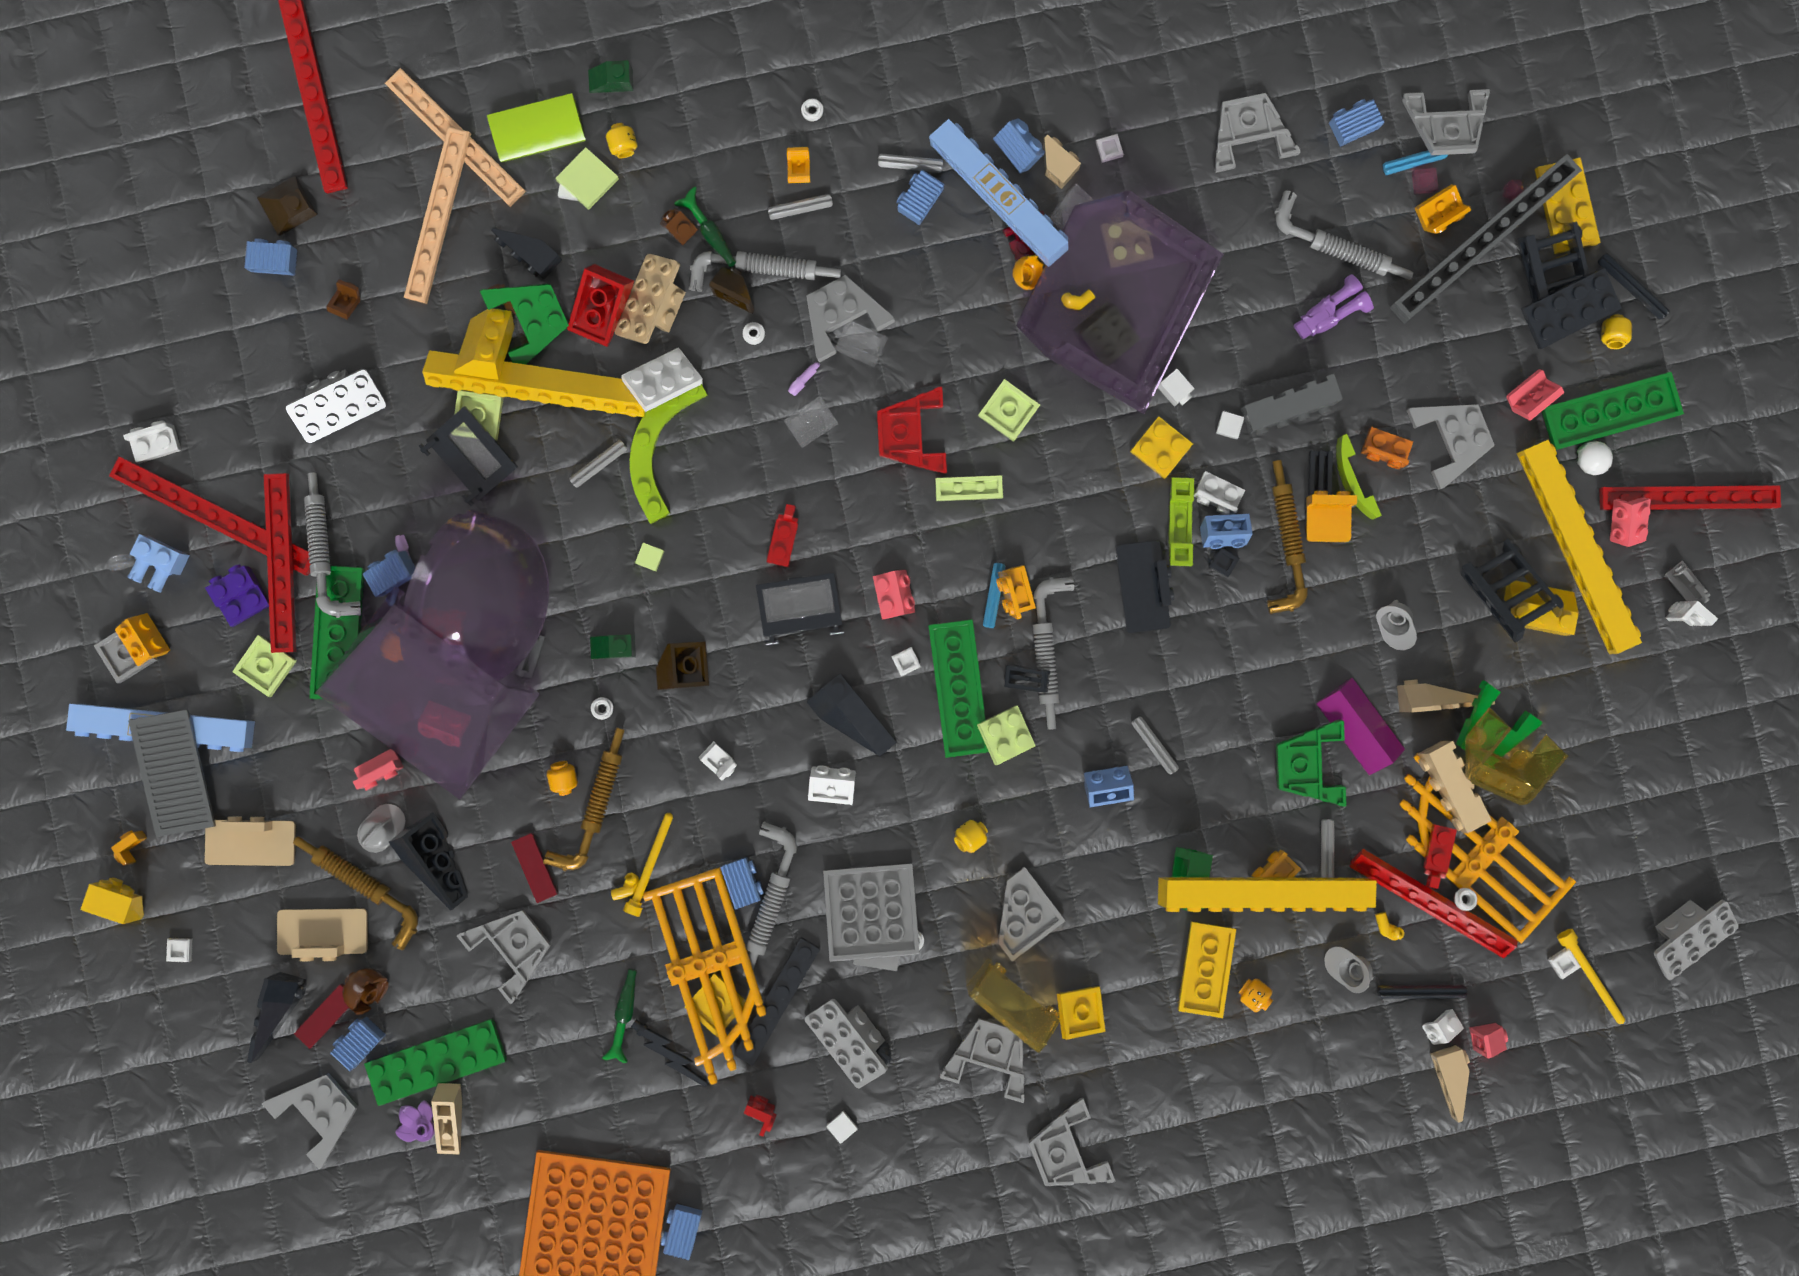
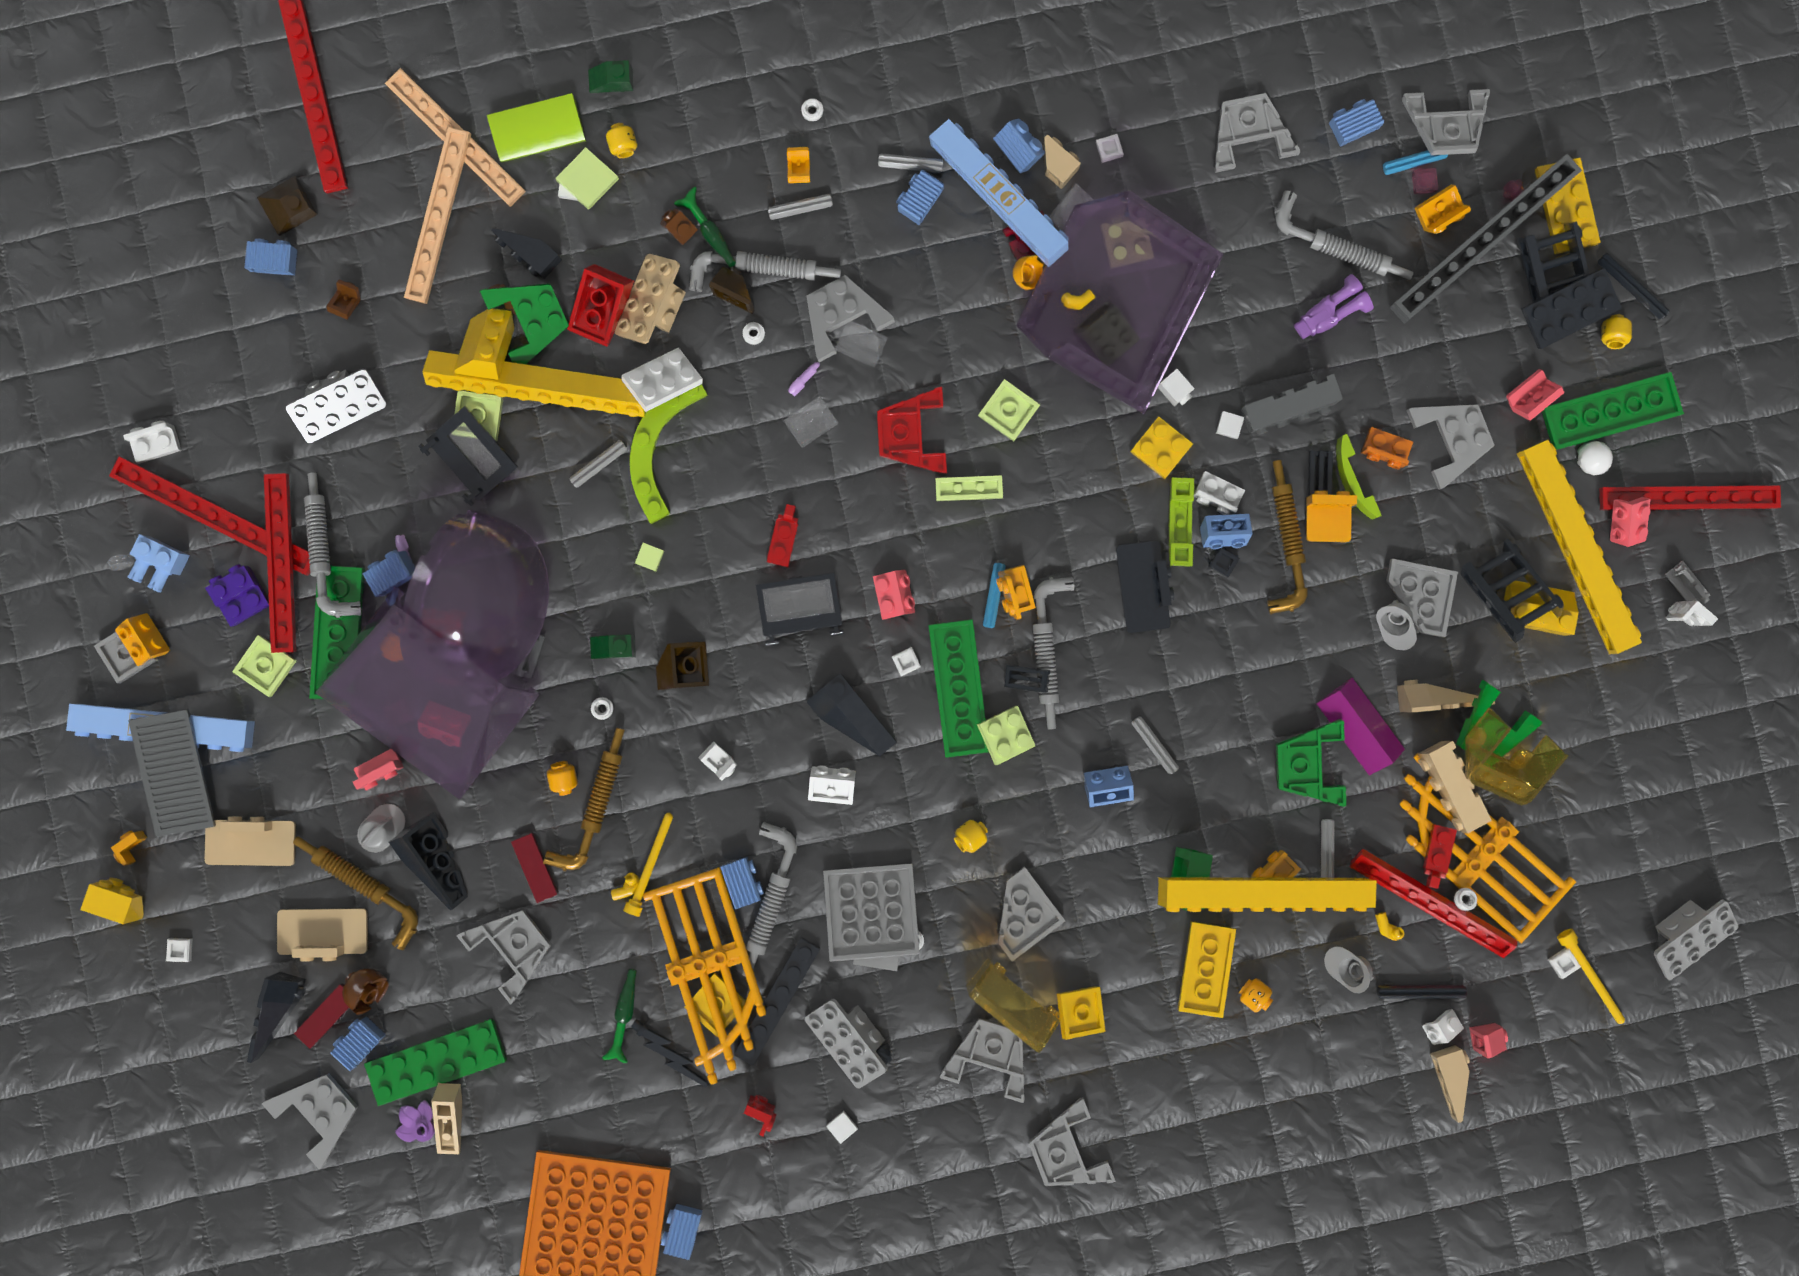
(1426, 592): none -> light grey plate

